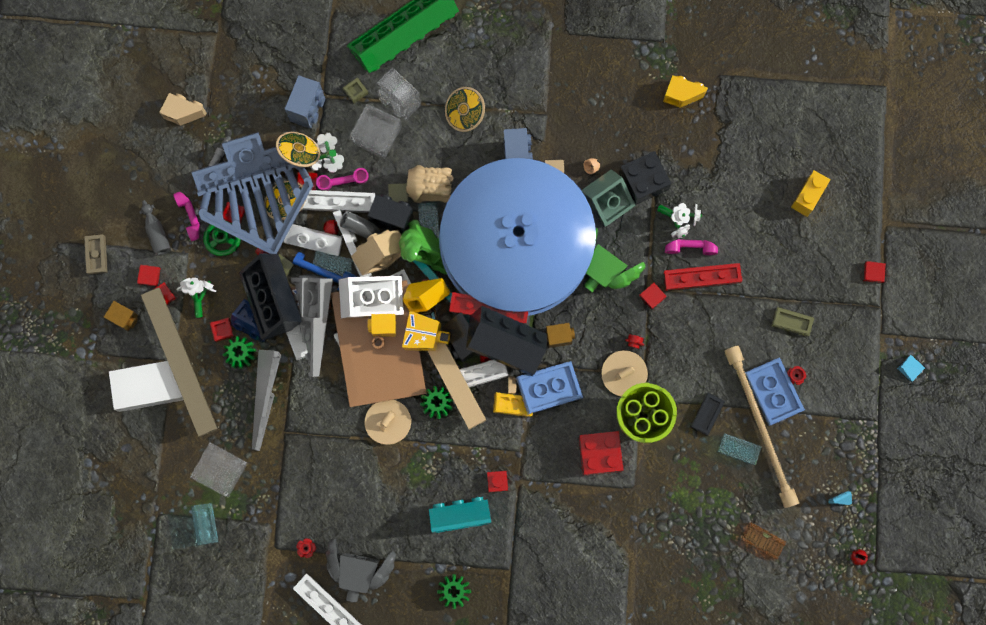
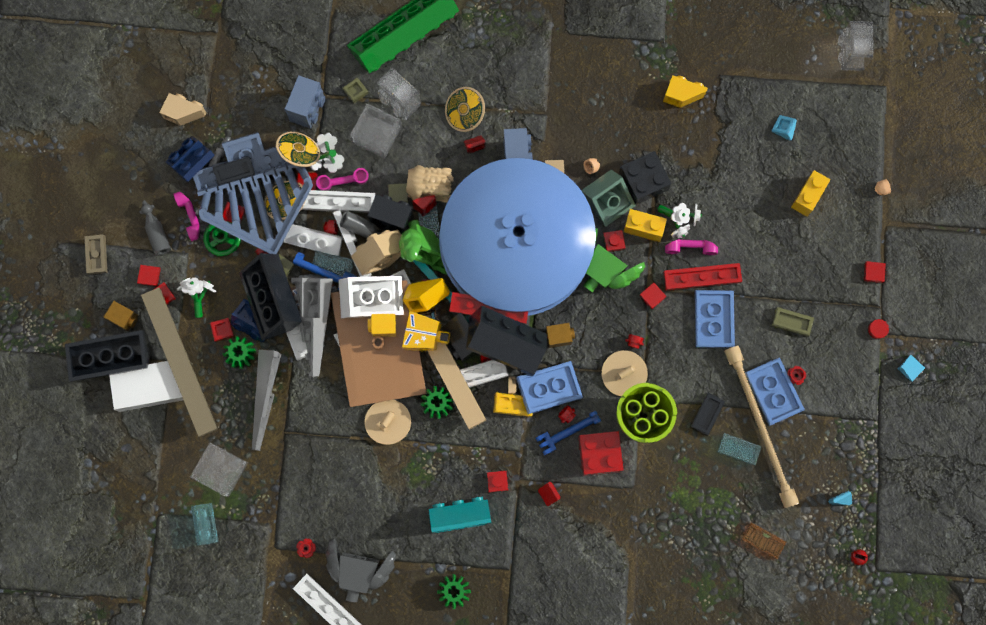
(107, 355): none -> black slope
(189, 158): none -> dark blue brick
(233, 170): none -> black tile
(424, 204): none -> red slope
(474, 144): none -> red slope
(549, 494): none -> red slope
(550, 441): none -> blue hinge
(567, 414): none -> red plate
(614, 241): none -> red plate
(645, 225): none -> yellow brick
(714, 319): none -> medium blue tile
(785, 127): none -> medium azure slope
(856, 45): none -> clear brick
(878, 329): none -> red tile
(883, 187): none -> light nougat hinge

